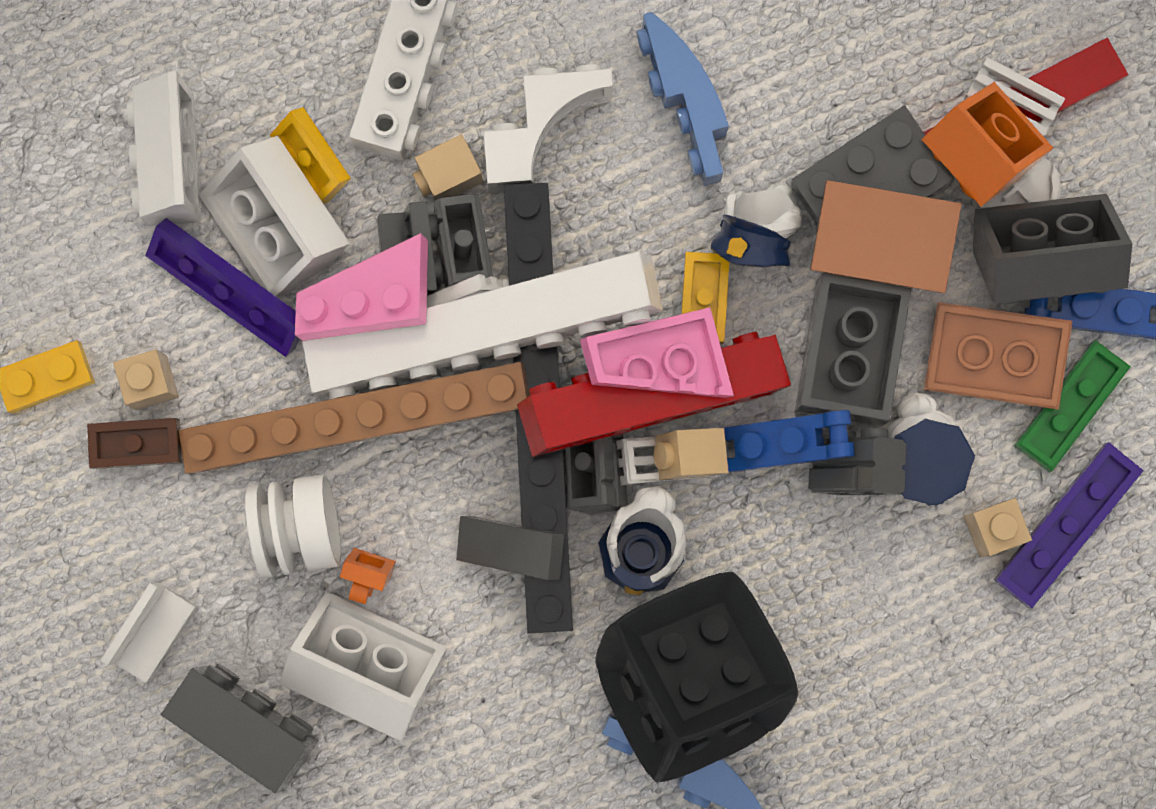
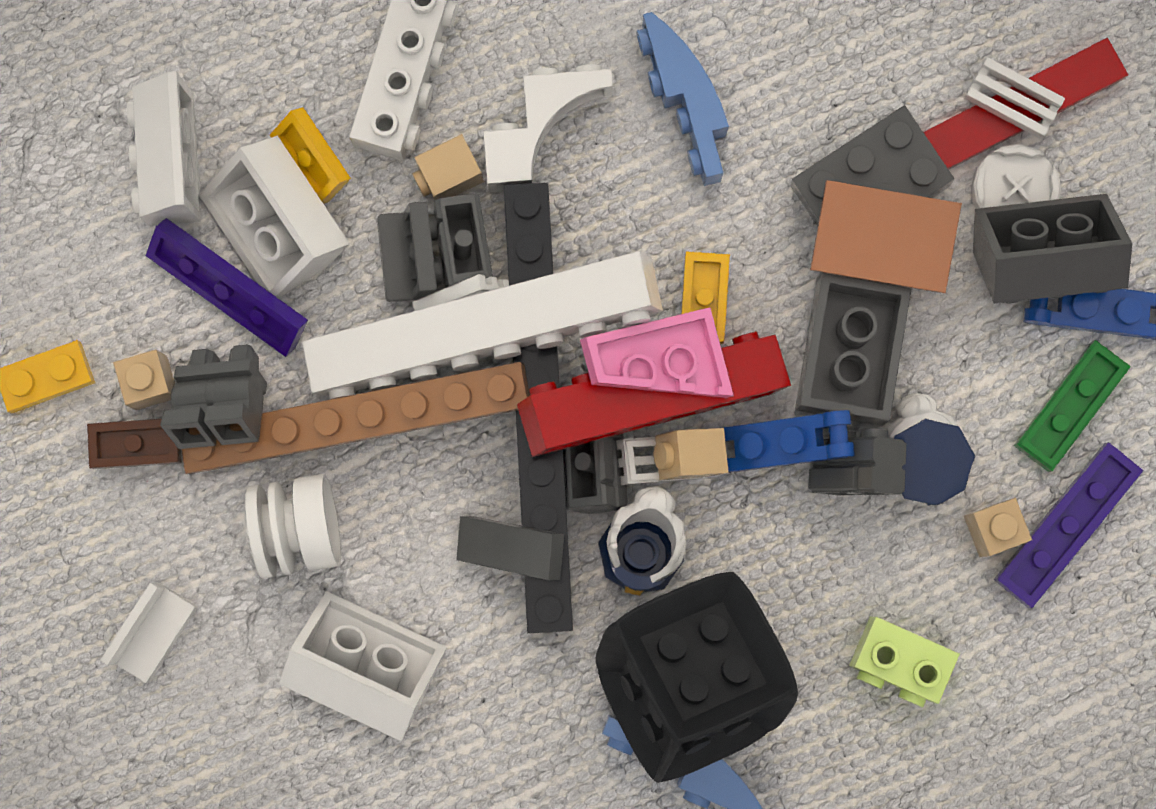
(214, 397): none -> dark grey hips
(241, 726): dark grey brick -> none
(367, 573): orange tile -> none
(369, 296): bright pink wing -> none
(758, 227): piece -> none
(903, 660): none -> yellowish green brick
(986, 143): orange brick -> none
(998, 355): nougat tile -> none

